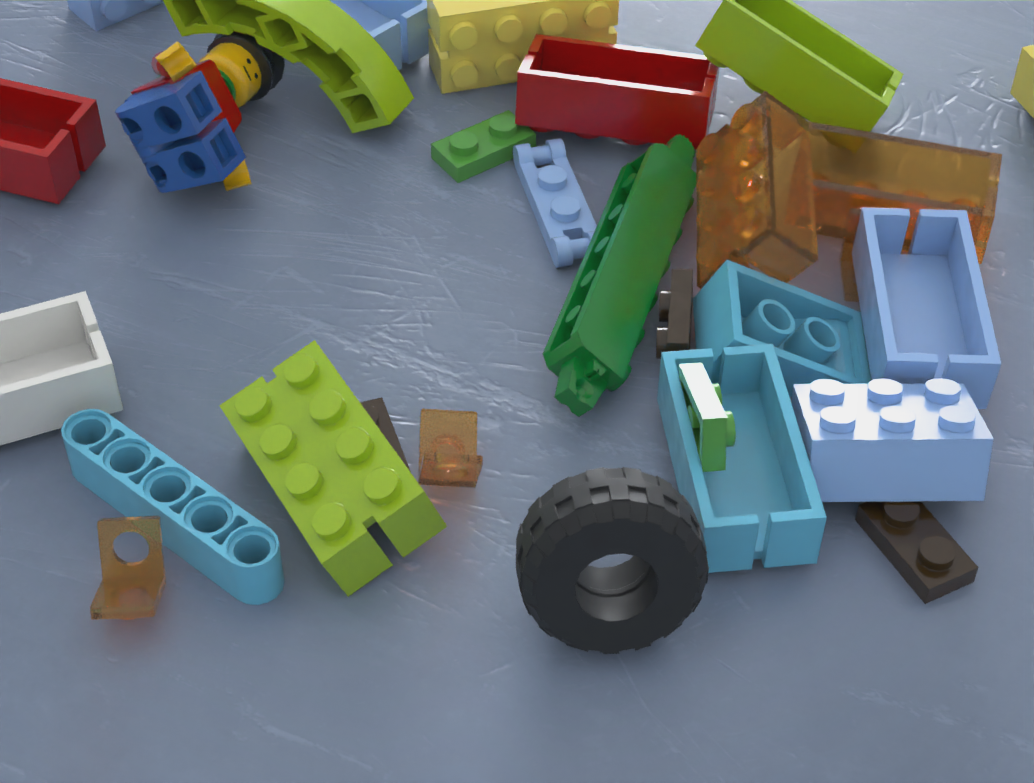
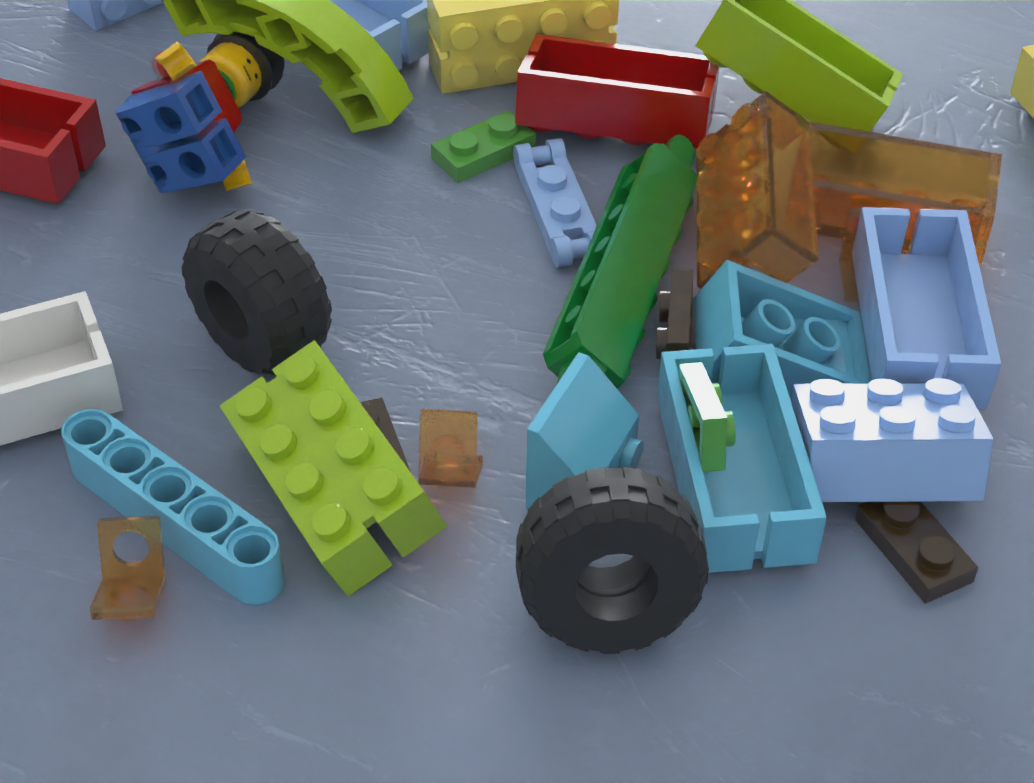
(255, 290): none -> black tyre
(580, 429): none -> medium azure slope

